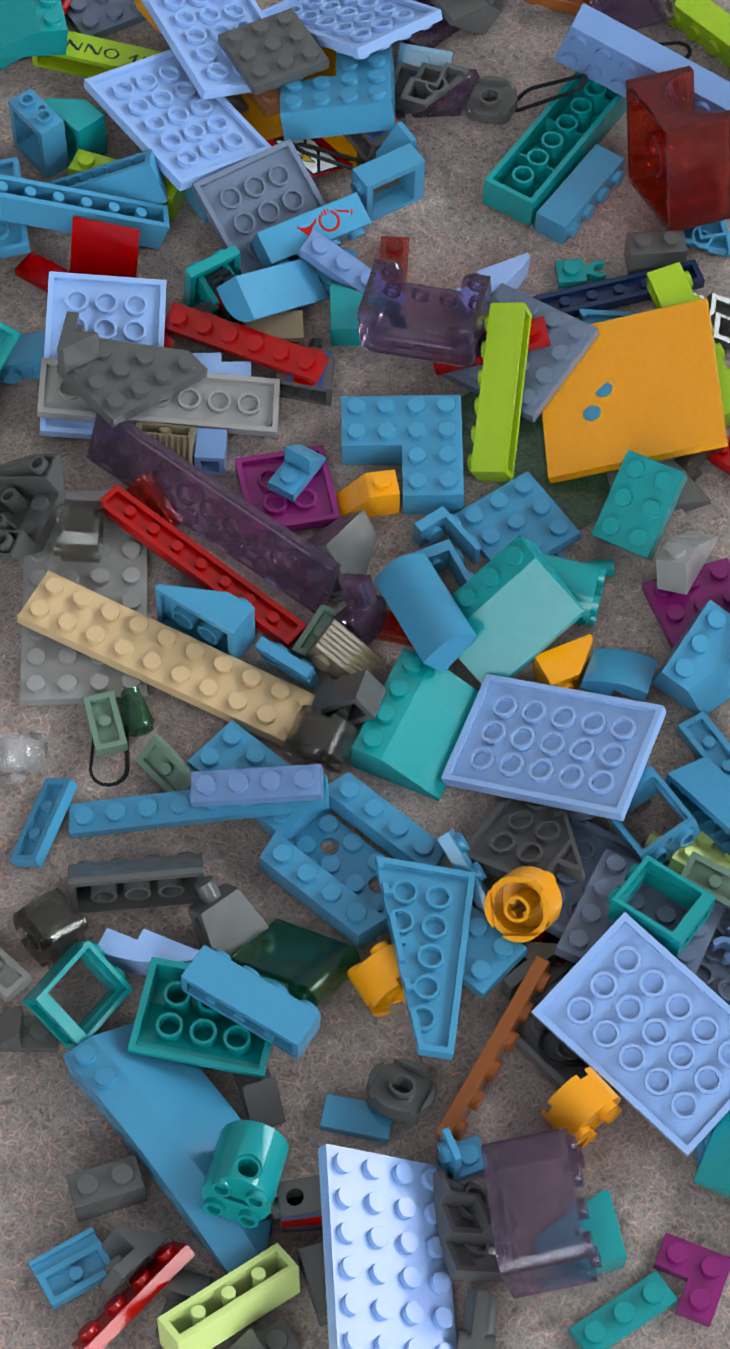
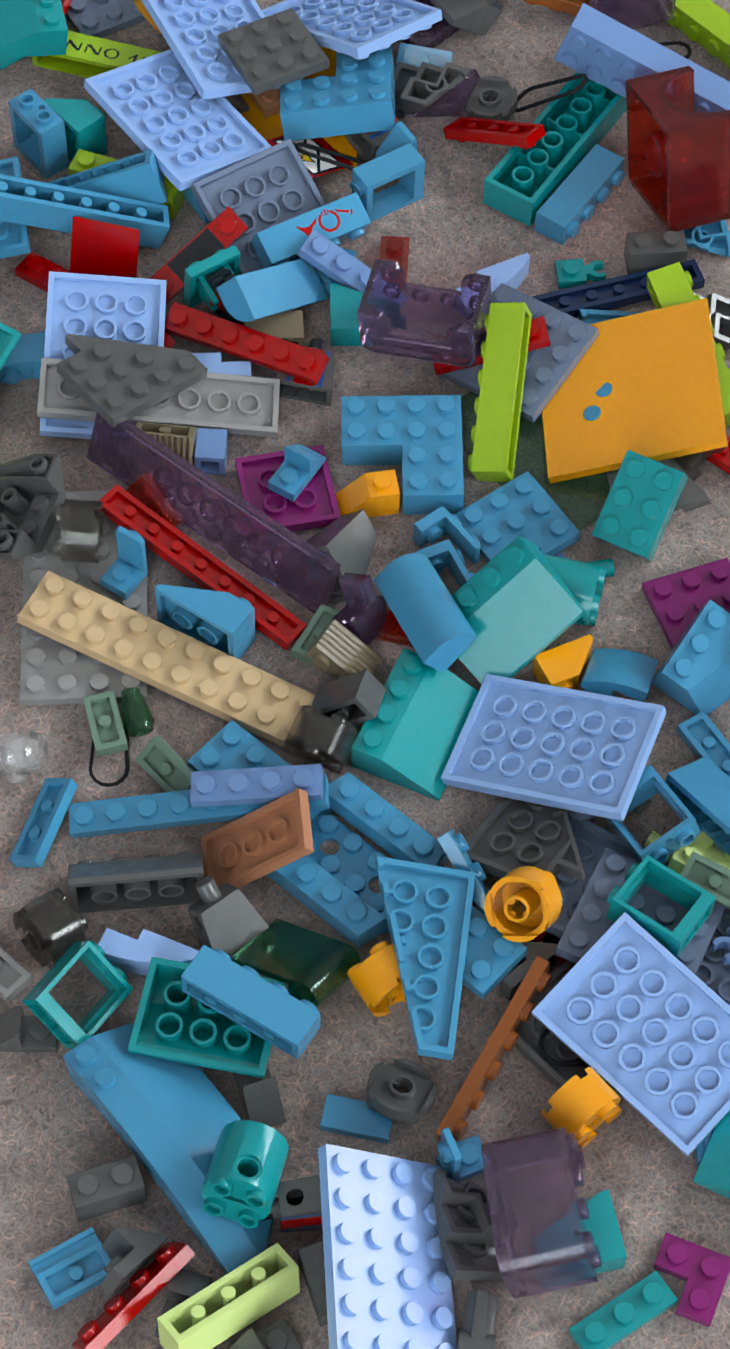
(75, 344): dark grey slope -> none
(130, 565): none -> dark azure bracket
(217, 235): none -> plate
(259, 841): none -> nougat plate
(286, 662): dark azure plate -> none
(494, 132): none -> red plate
(683, 560): light grey slope -> none

